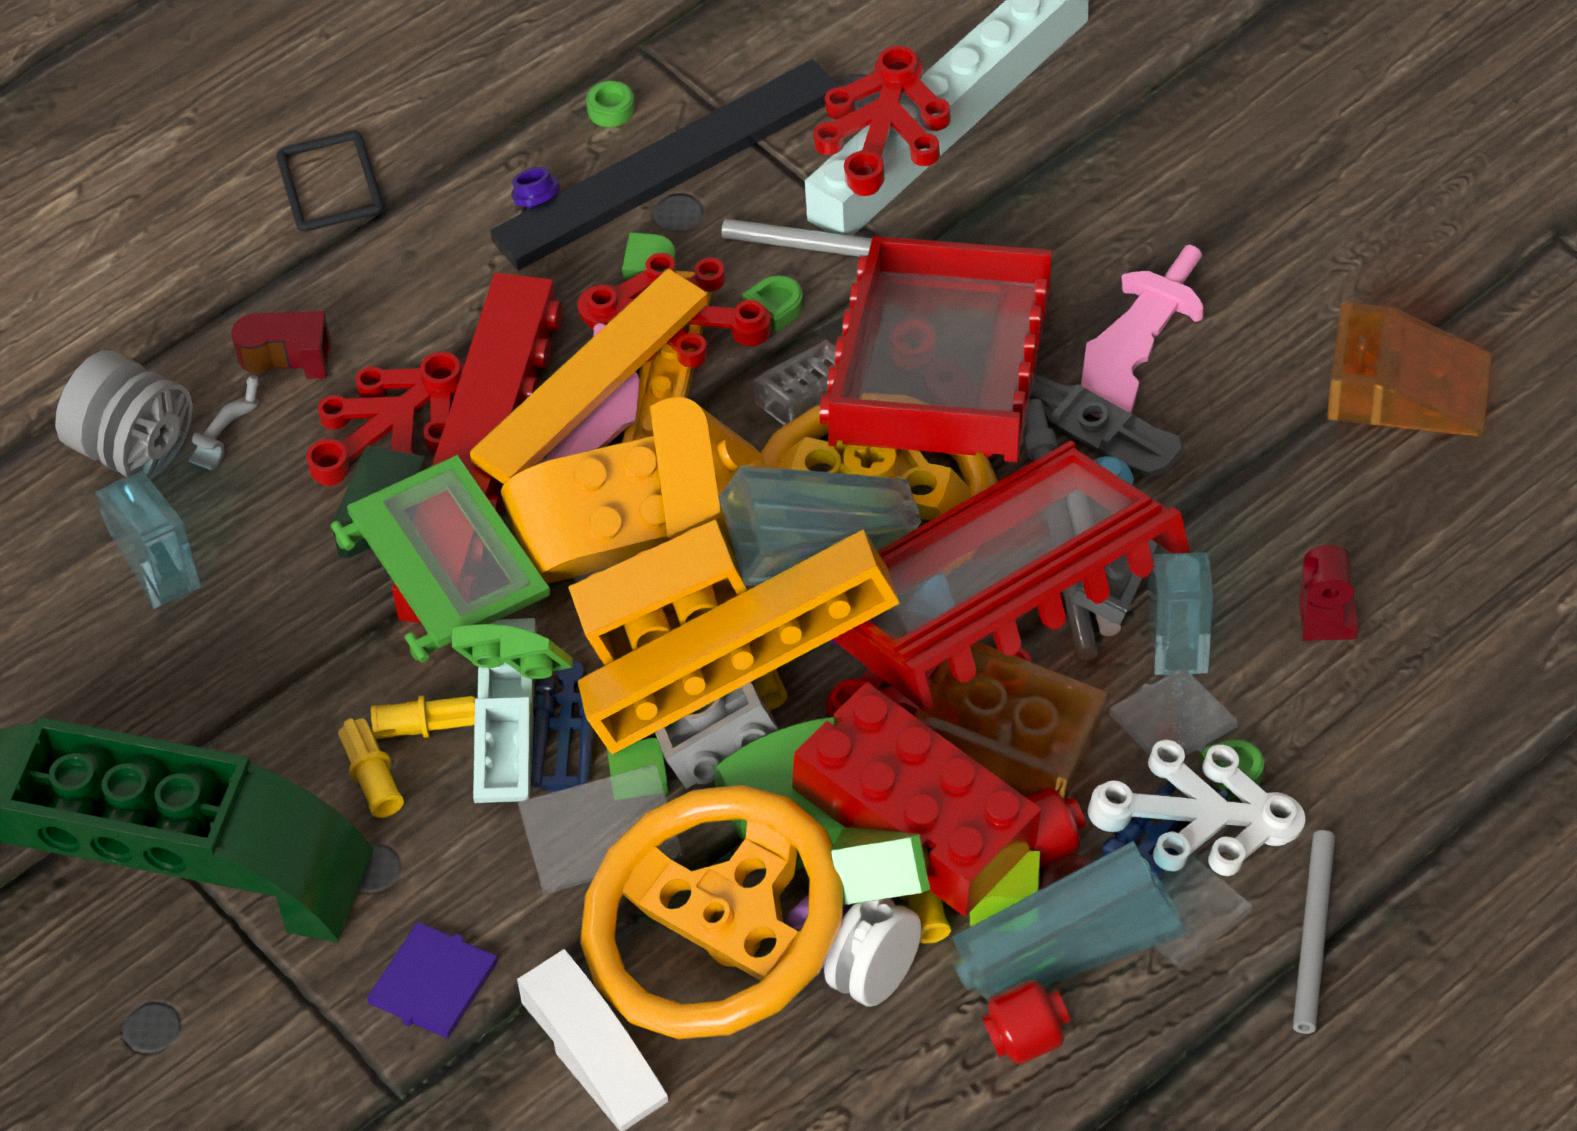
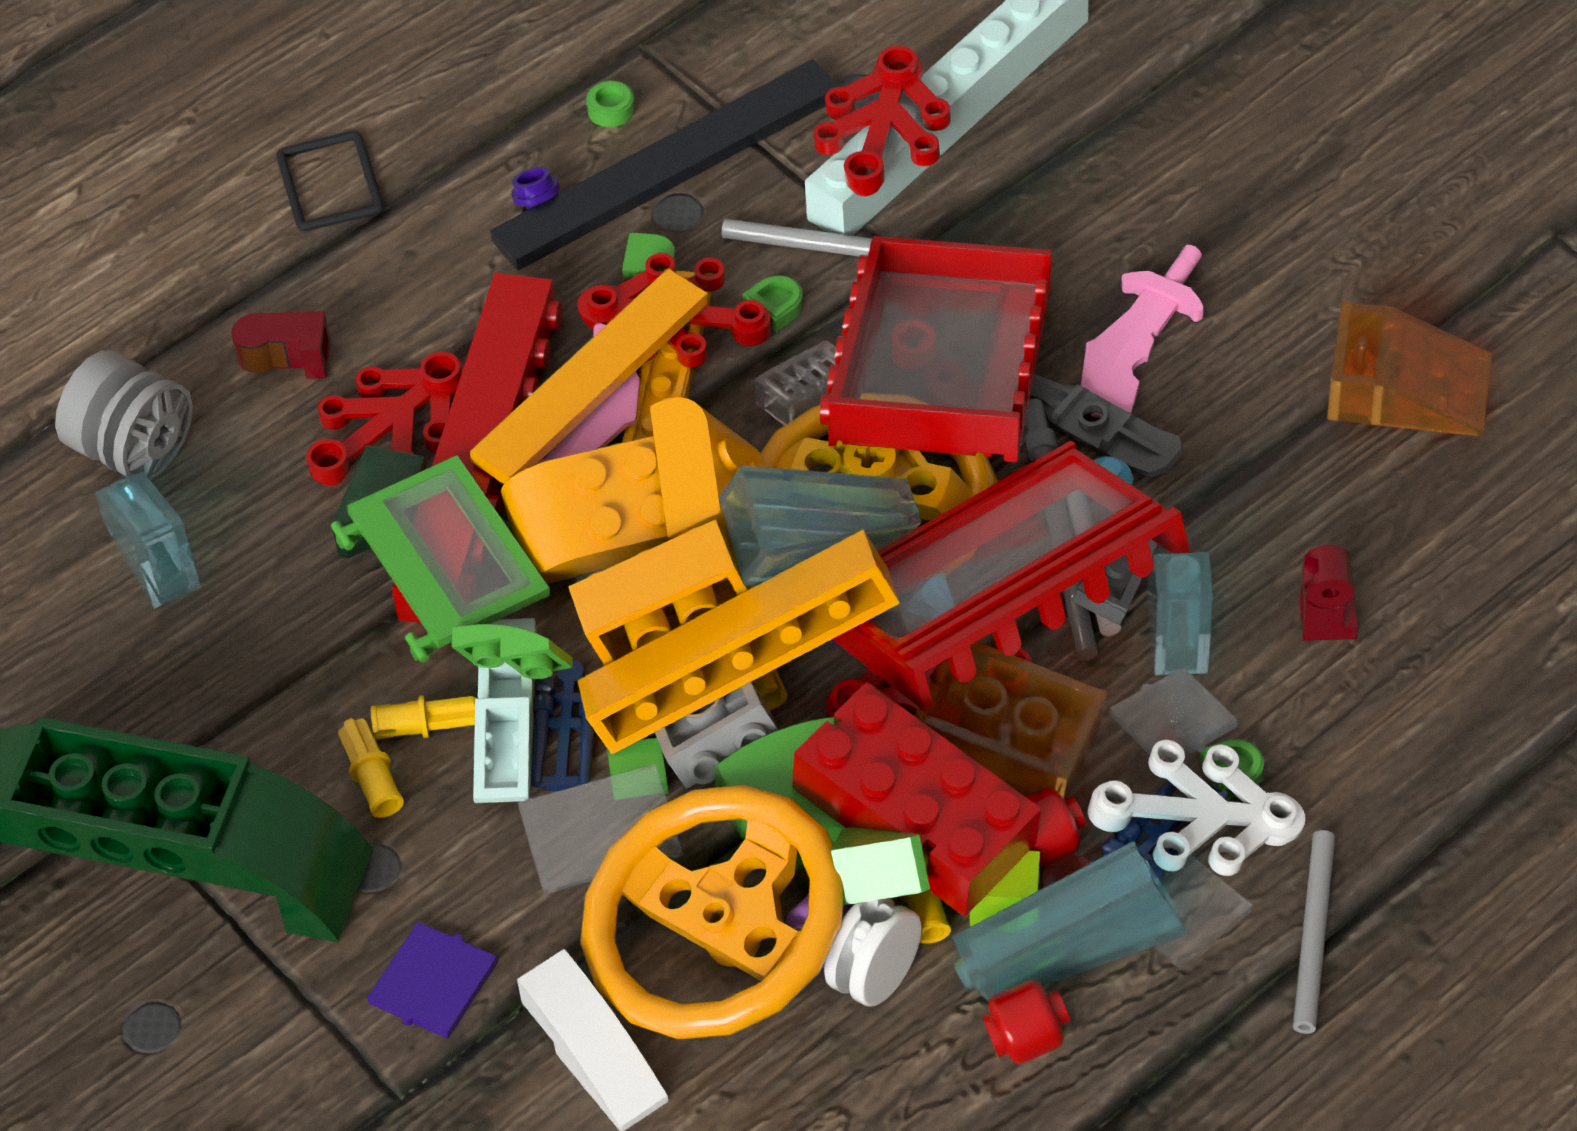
(211, 451): light grey piece -> none

